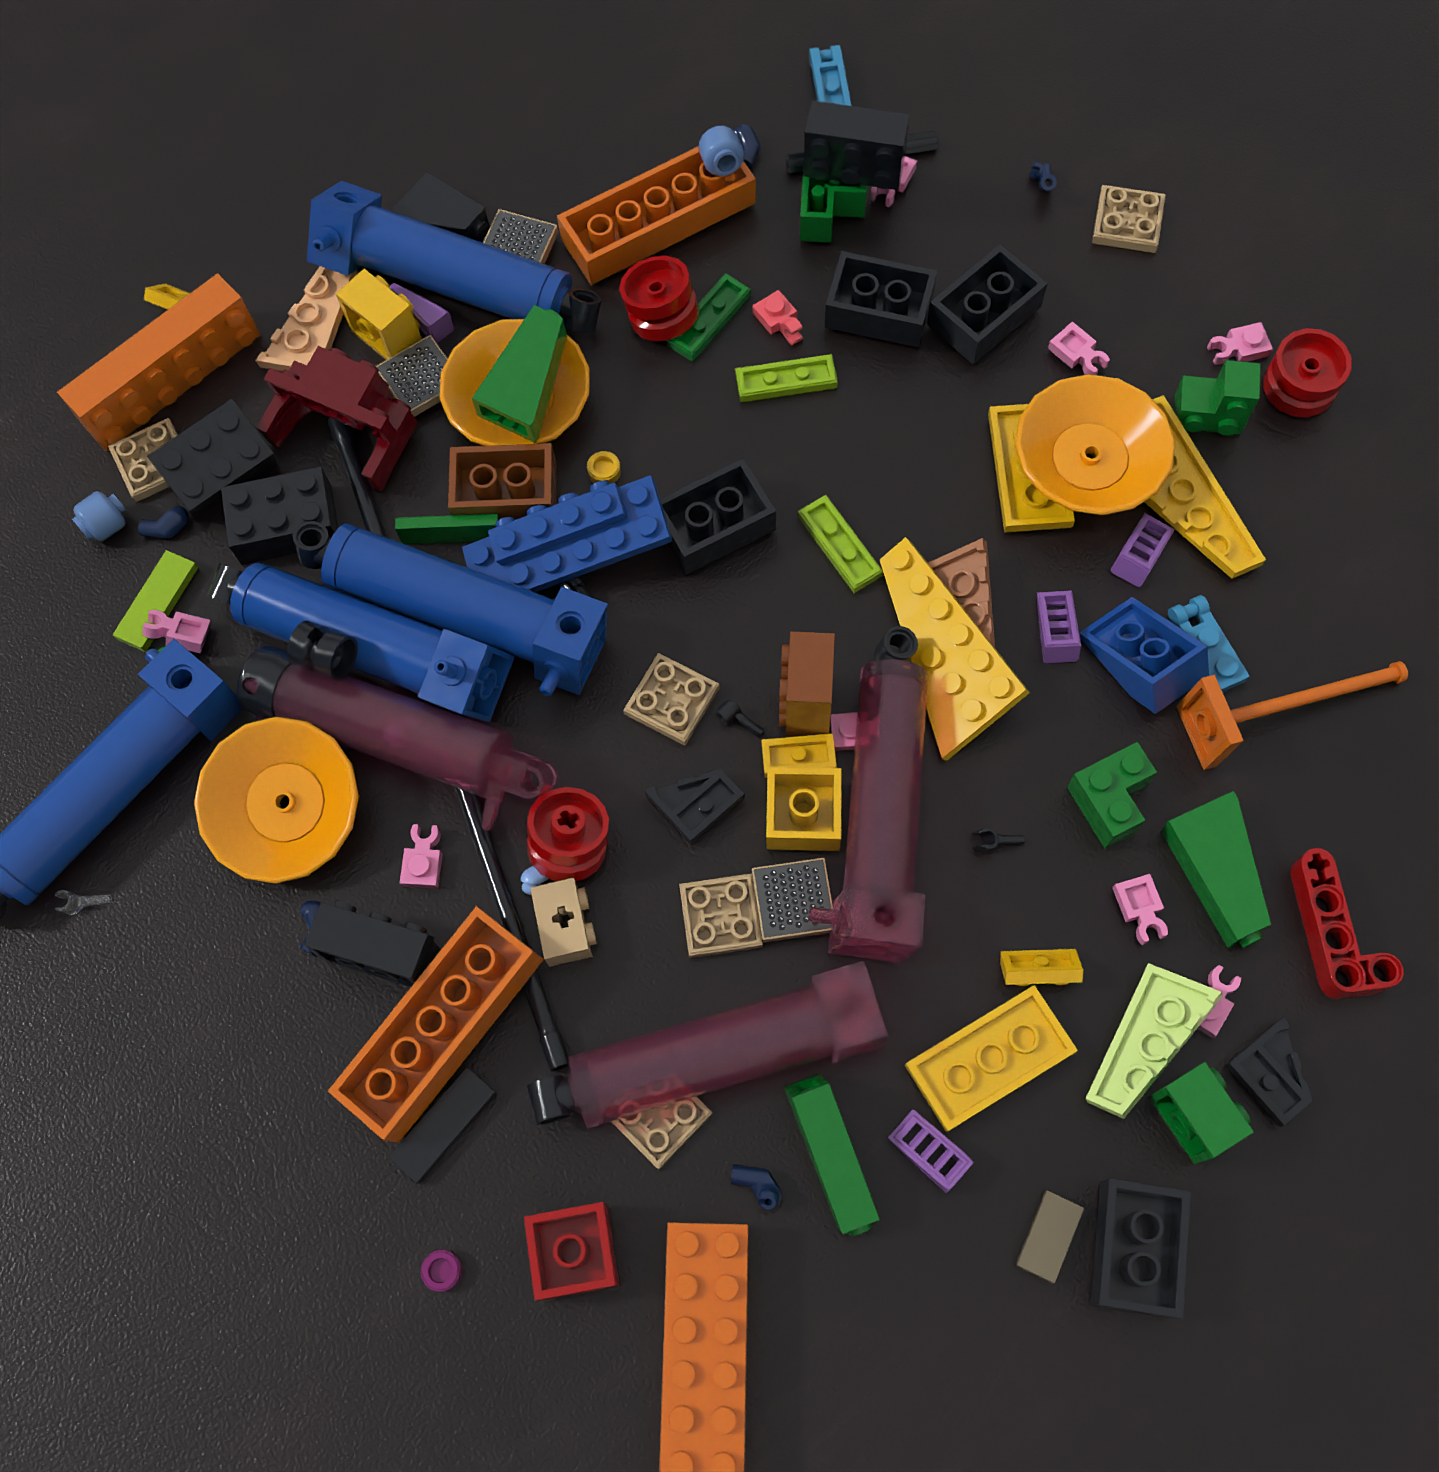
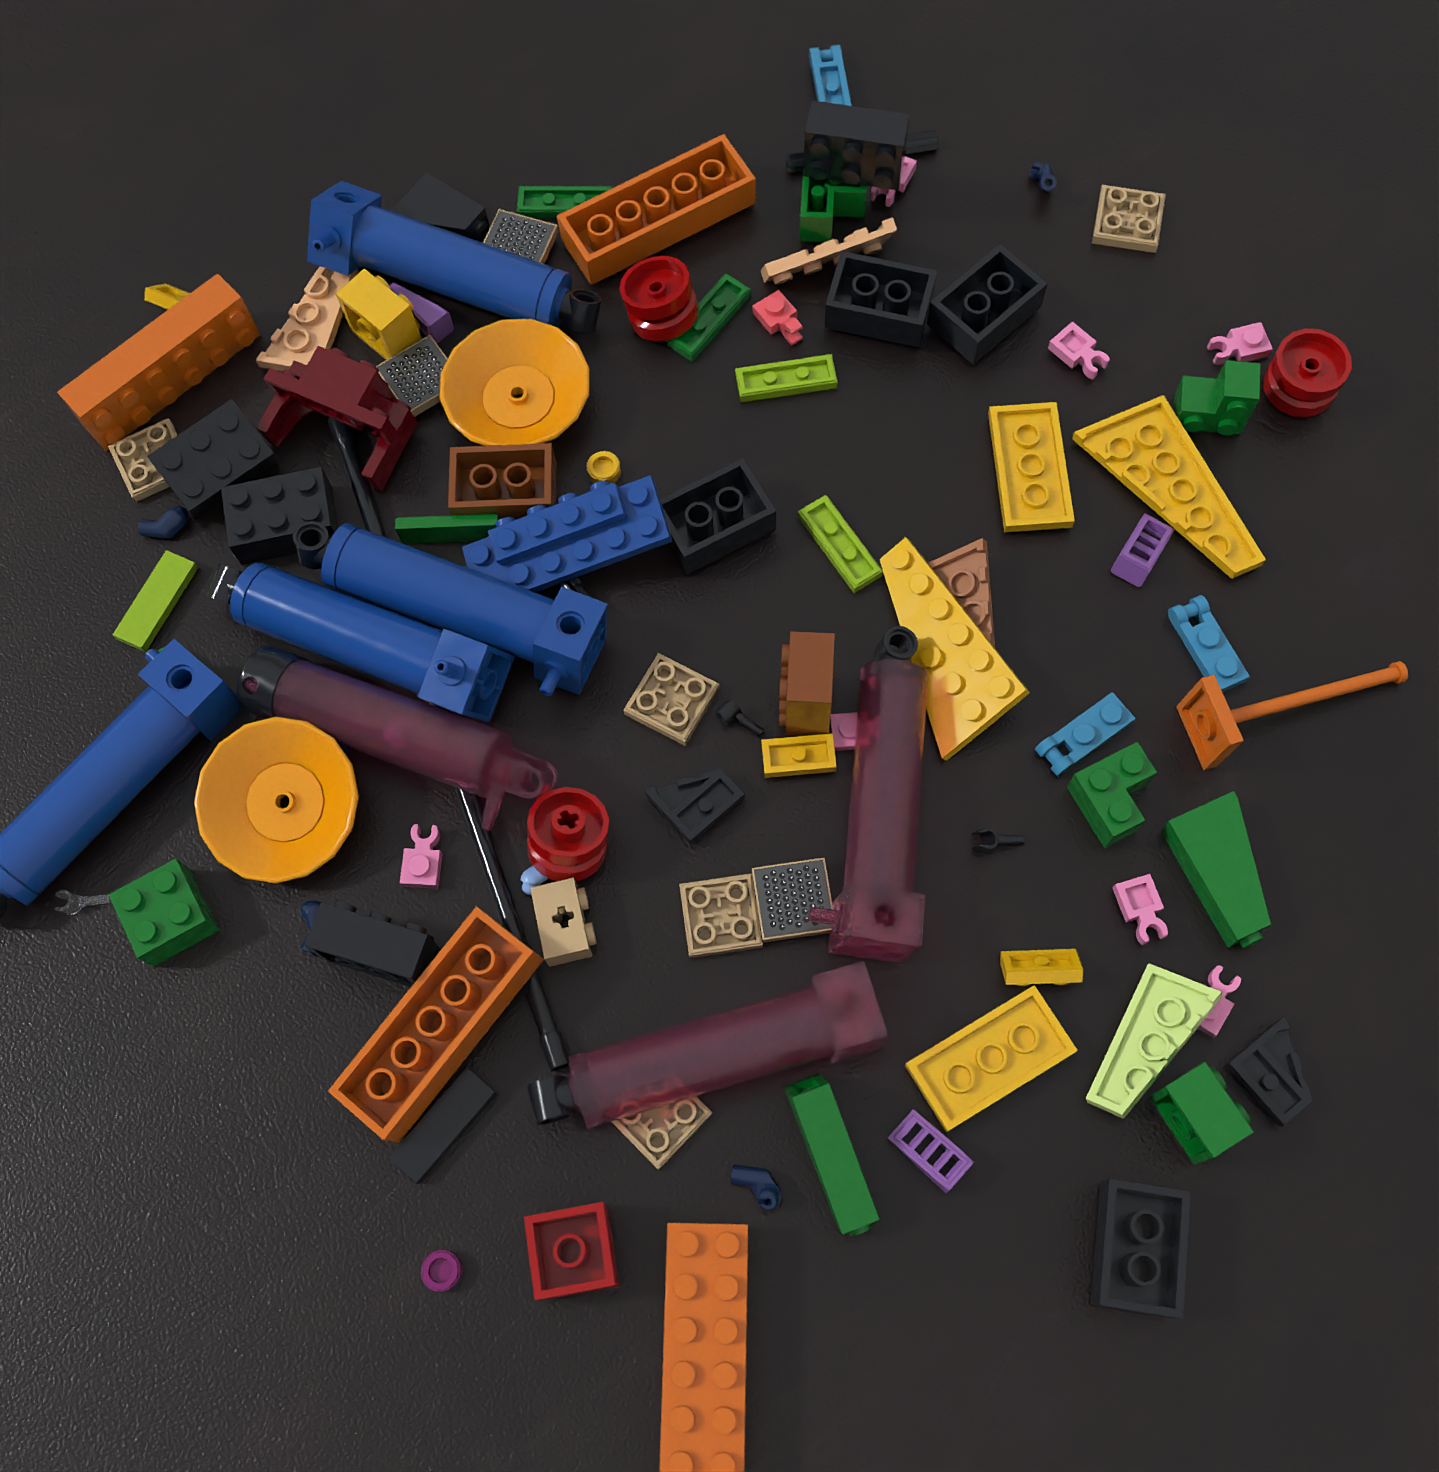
(99, 516): medium blue head -> none
(163, 912): none -> green brick
(184, 628): bright pink plate -> none
(322, 650): black wheel -> none
(523, 376): green slope -> none
(550, 201): none -> green tile
(721, 151): medium blue head -> none
(749, 142): dark blue arm -> none
(803, 809): yellow brick -> none
(861, 240): none -> light nougat wing
(1049, 1237): dark tan tile -> none
(1062, 646): medium lavender slope -> none
(1085, 734): none -> dark azure plate
(1099, 419): light orange dish -> none
(1147, 654): blue slope -> none
(1339, 925): red beam -> none

